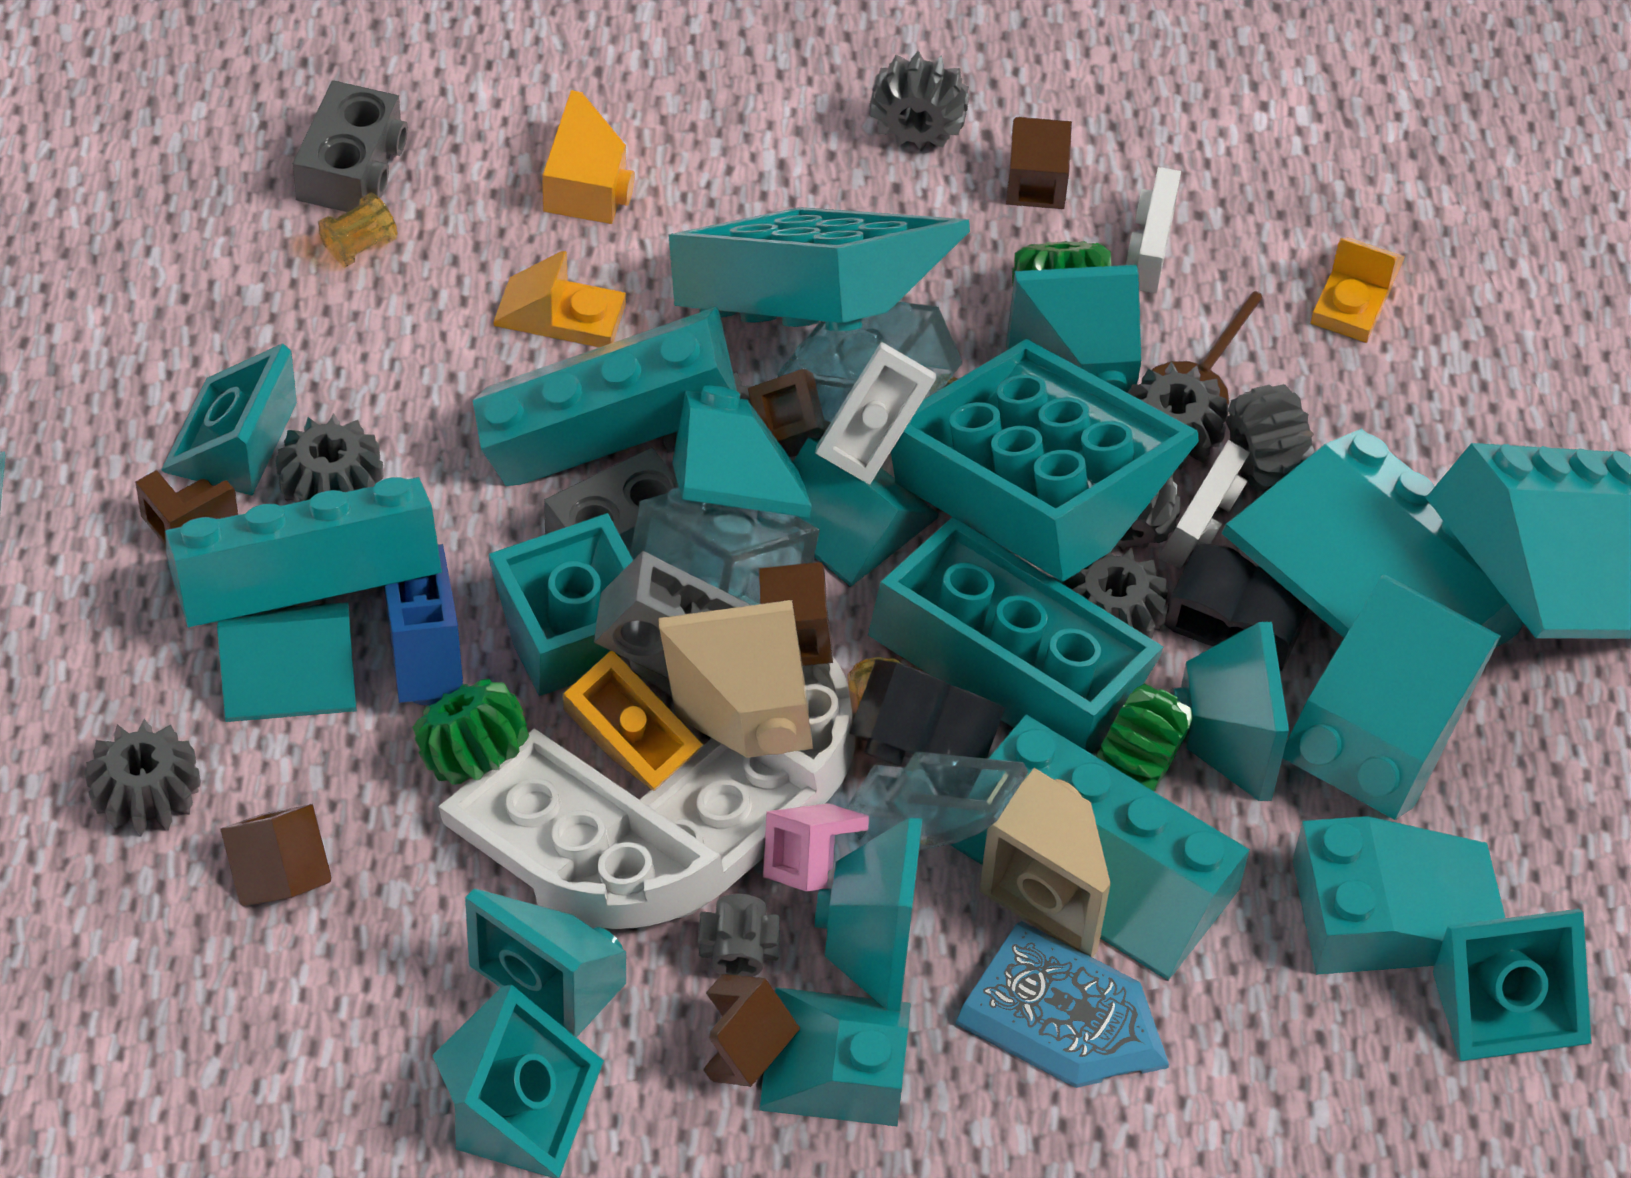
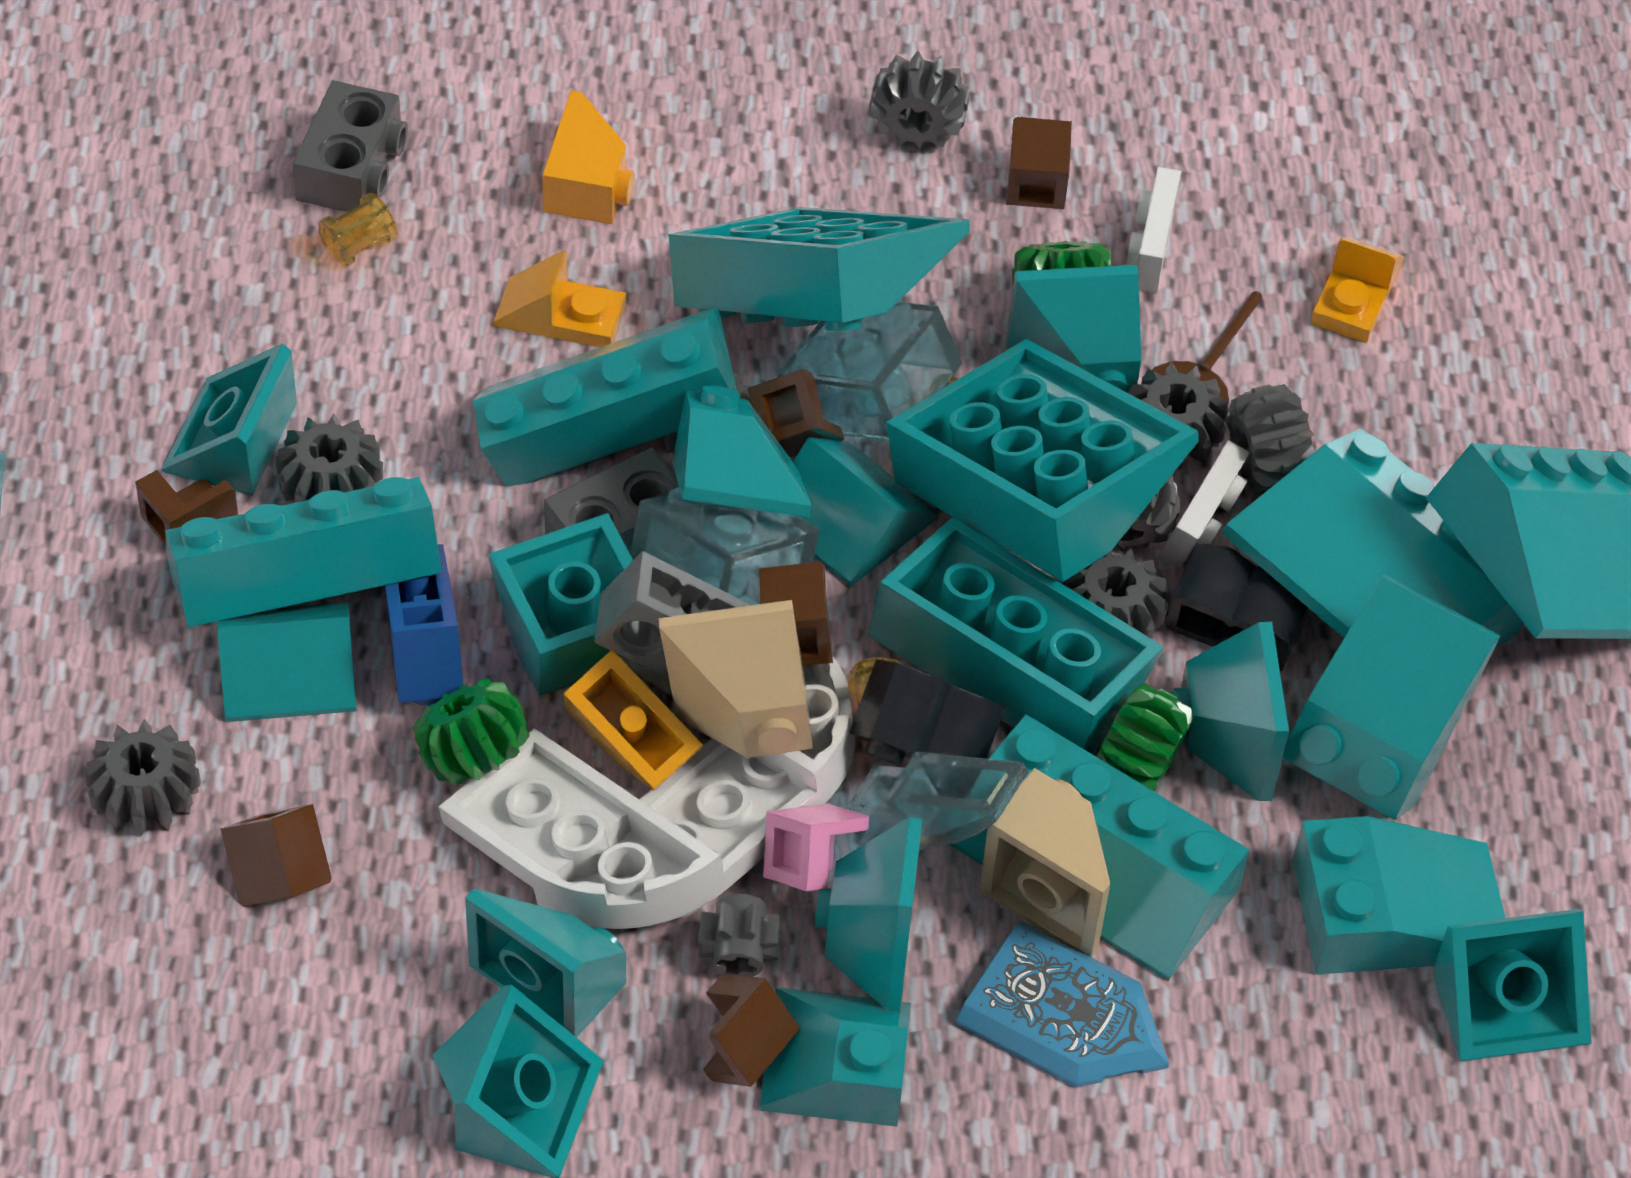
(875, 413): white plate -> none

